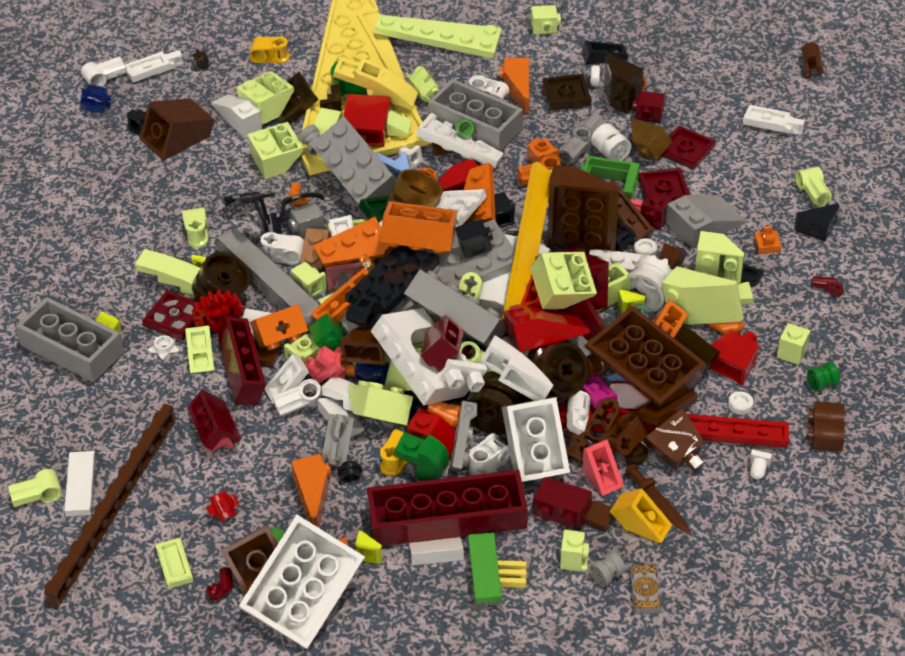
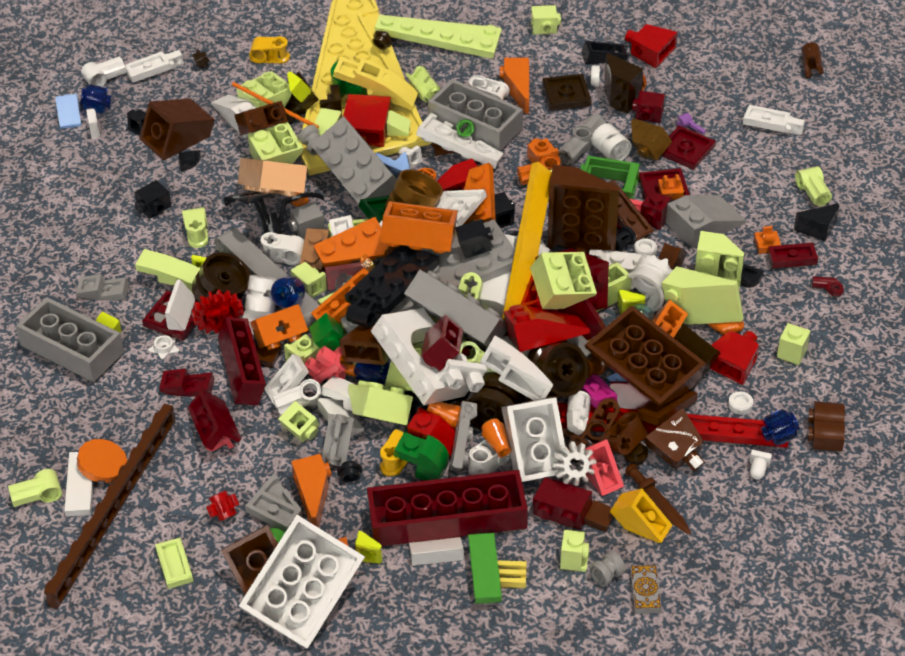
(68, 111): none -> light blue slope
(93, 124): none -> white tile
(96, 288): none -> light grey slope
(100, 460): none -> orange tile
(152, 199): none -> black brick
(179, 307): none -> white slope
(180, 383): none -> dark red slope
(189, 158): none -> black tile
(199, 349): yellowish green slope -> none
(224, 586): dark red arm -> none
(260, 297): none -> white wheel
(261, 118): none -> reddish brown slope
(270, 102): none -> orange piece
(272, 177): none -> light nougat brick
(274, 505): none -> light grey wing
(287, 291): none -> clear blue head
(296, 416): none -> yellowish green brick
(298, 87): none -> neon yellow slope
(382, 40): none -> dark brown plate
(495, 434): none -> orange cone
(583, 465): none -> white gear
(652, 44): none -> red torso
(671, 187): none -> orange tile
(686, 120): none -> medium lavender hand
(745, 293): yellowish green tile -> none
(780, 427): none -> clear blue head
(792, 255): none -> dark red plate
(821, 377): green wheel -> none

